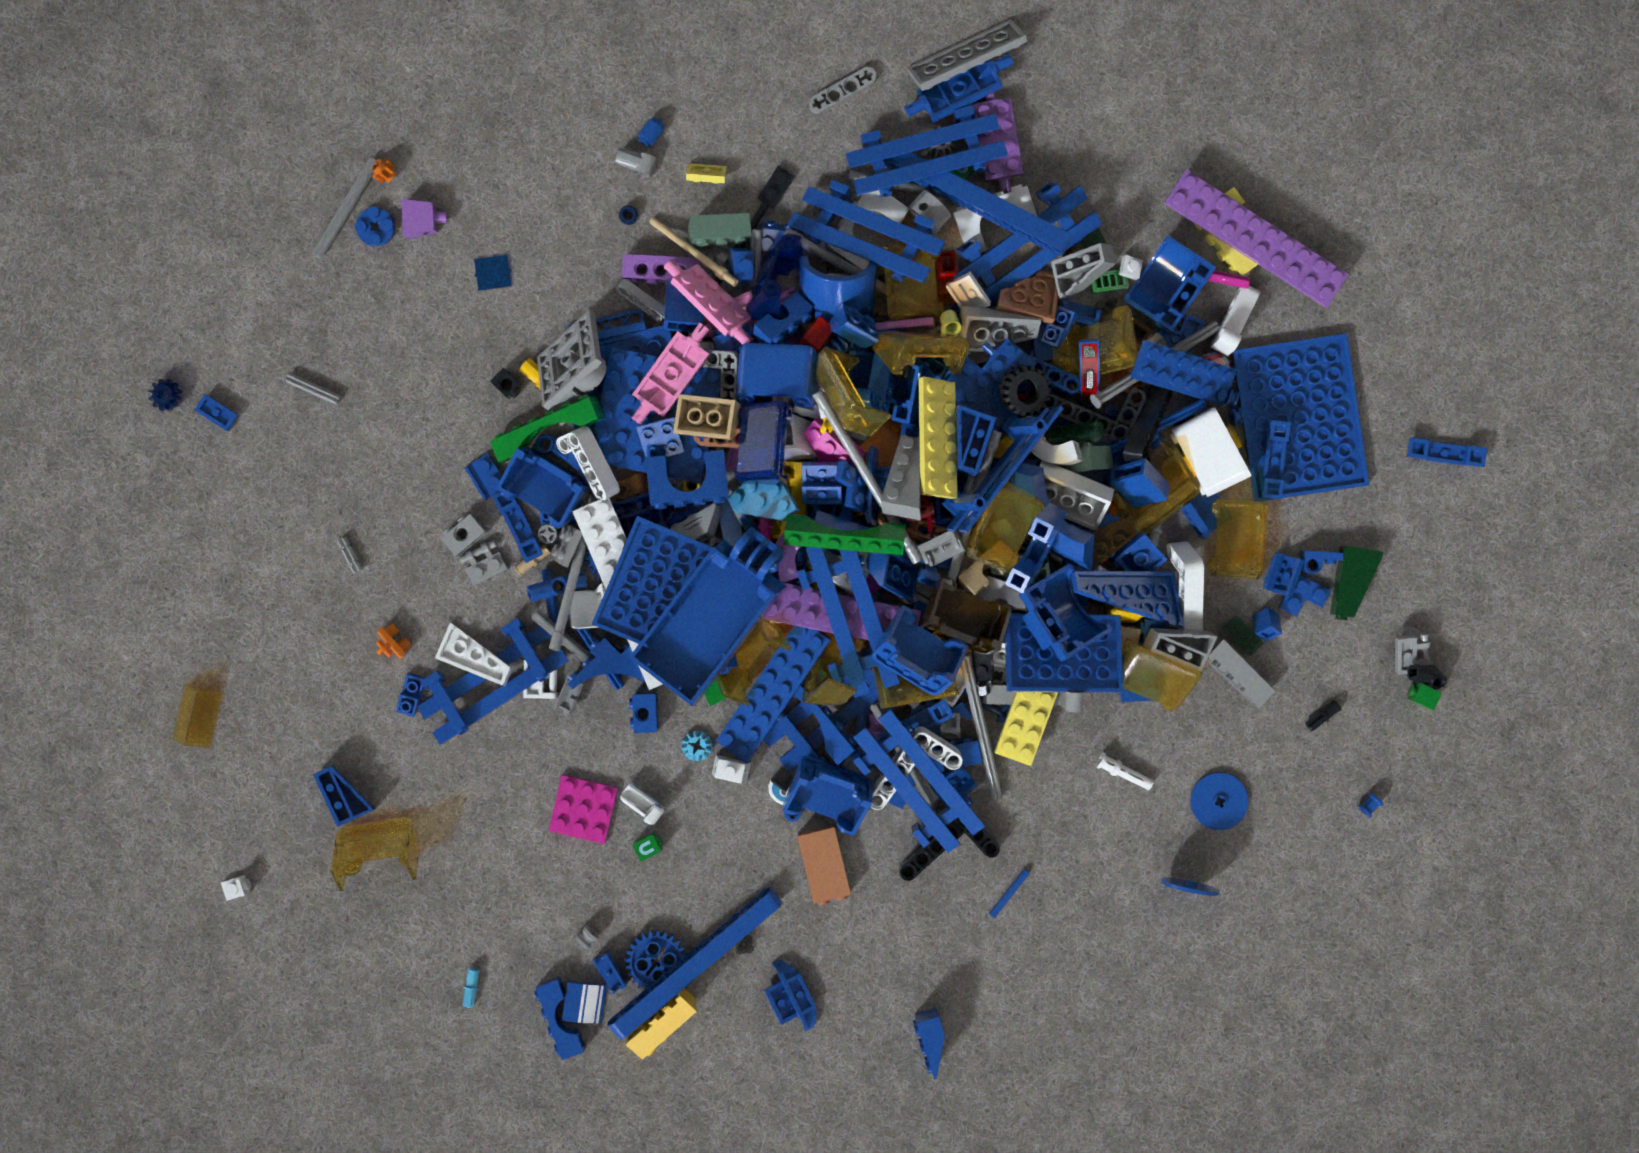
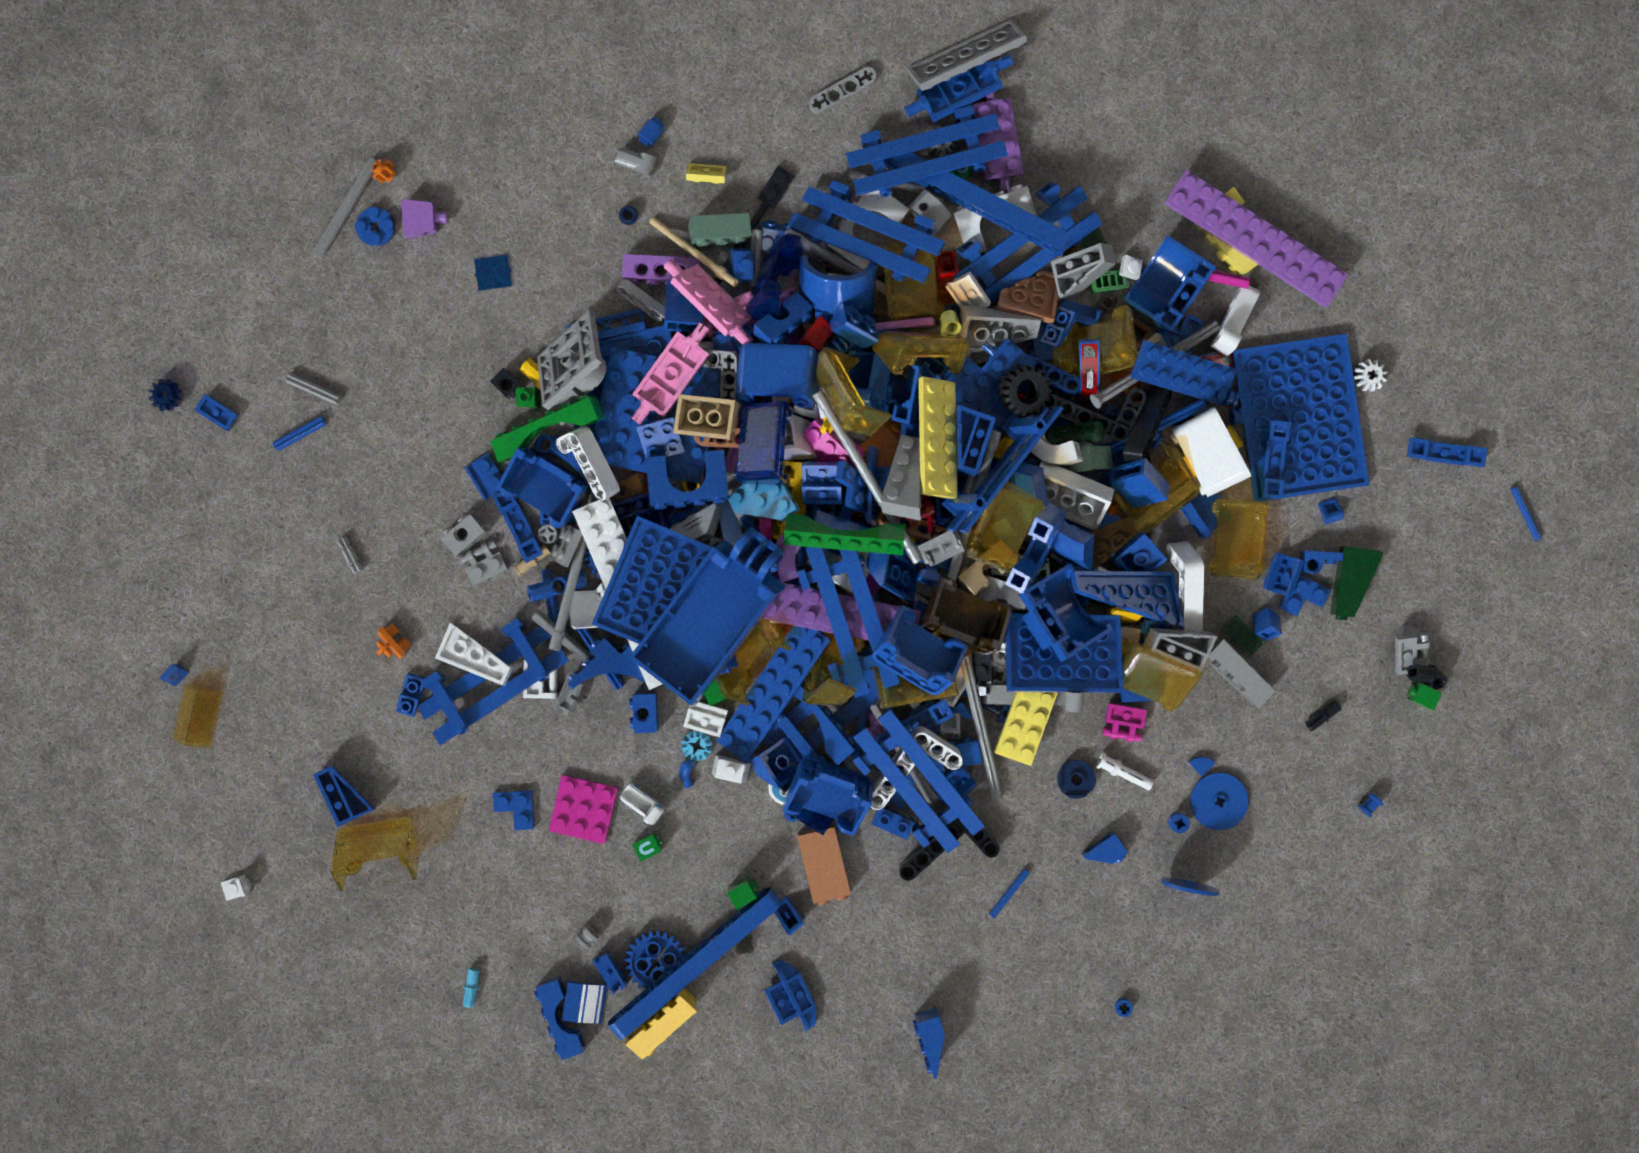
(174, 674): none -> blue slope
(299, 433): none -> blue axle
(520, 803): none -> blue plate
(528, 397): none -> green bracket
(684, 773): none -> blue arm
(706, 719): none -> white plate
(743, 892): none -> green brick
(776, 763): none -> blue slope
(789, 916): none -> blue slope
(815, 820): none -> clear blue piece
(893, 822): none -> blue brick
(1084, 787): none -> dark blue plate
(1106, 850): none -> blue slope
(1119, 1002): none -> blue bush
(1124, 716): none -> dark pink plate
(1174, 821): none -> blue wheel
(1201, 764): none -> blue tile
(1331, 511): none -> blue slope
(1364, 369): none -> white gear
(1526, 513): none -> blue bar

